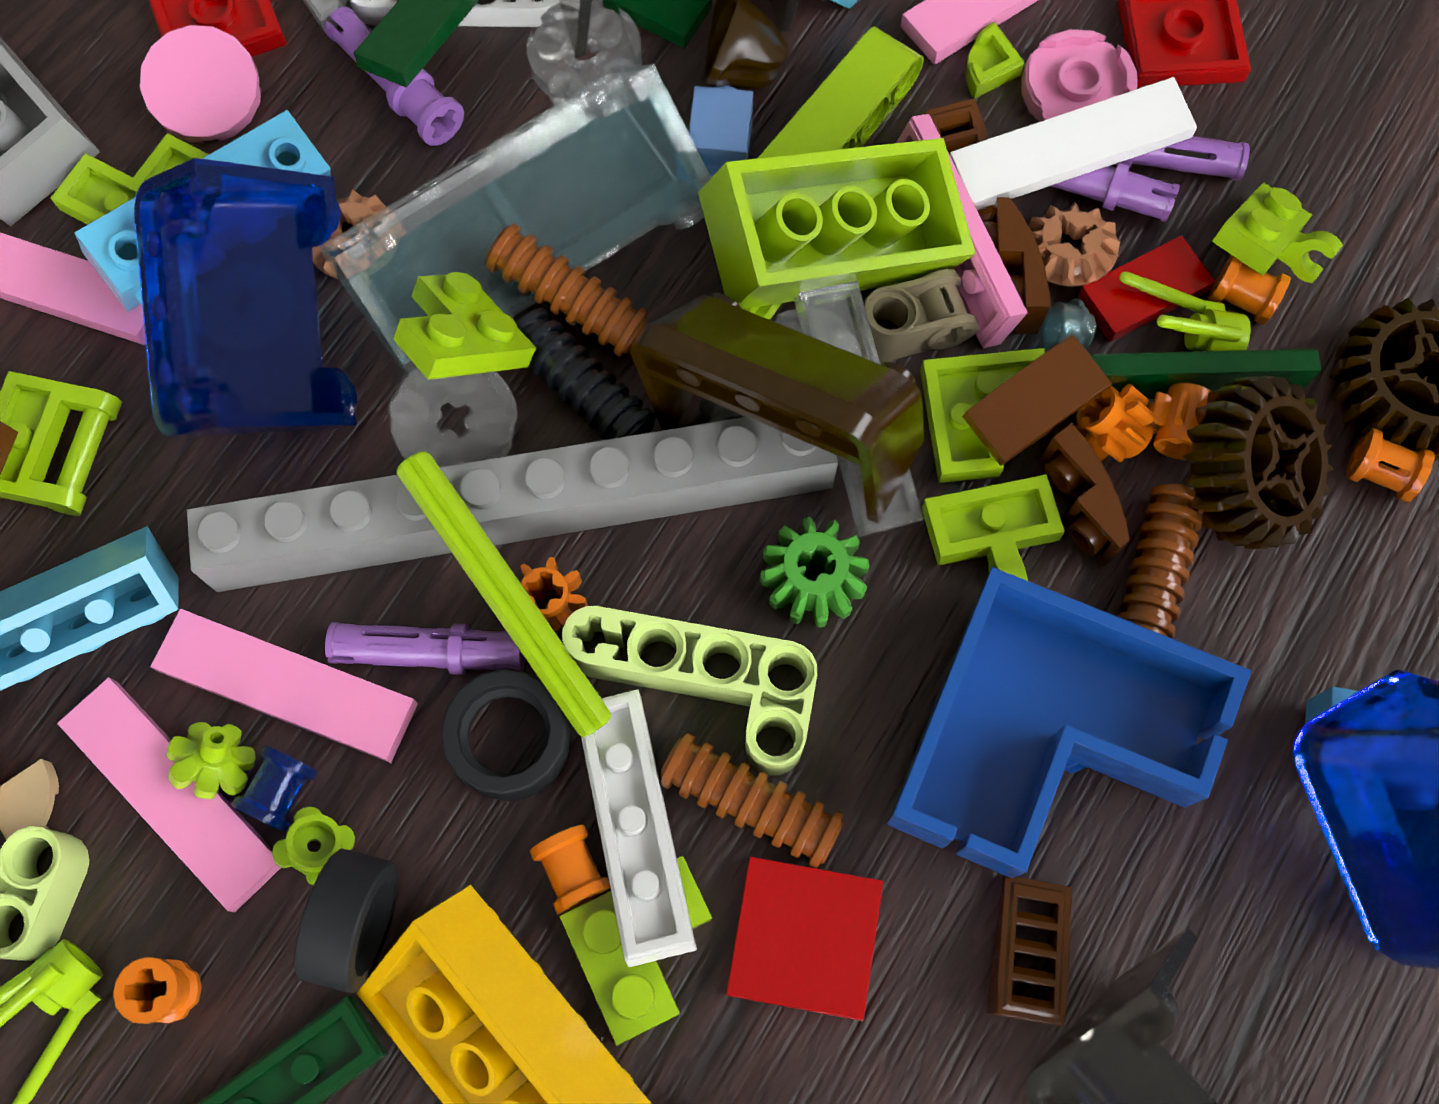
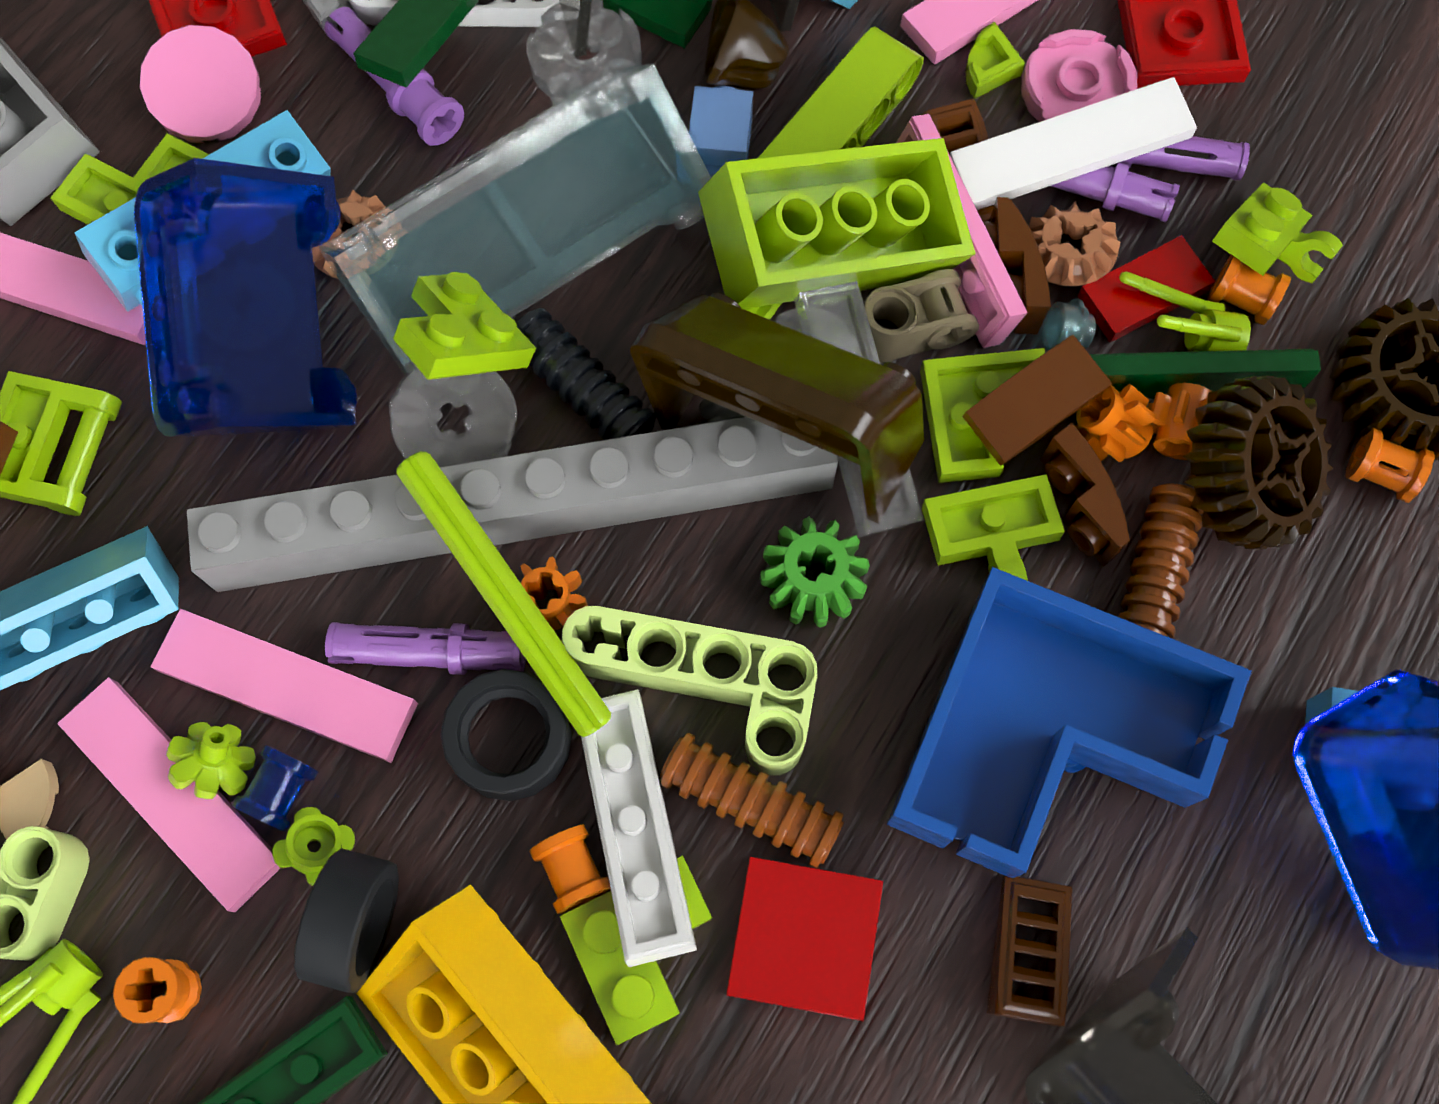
(565, 289): dark orange piece -> none

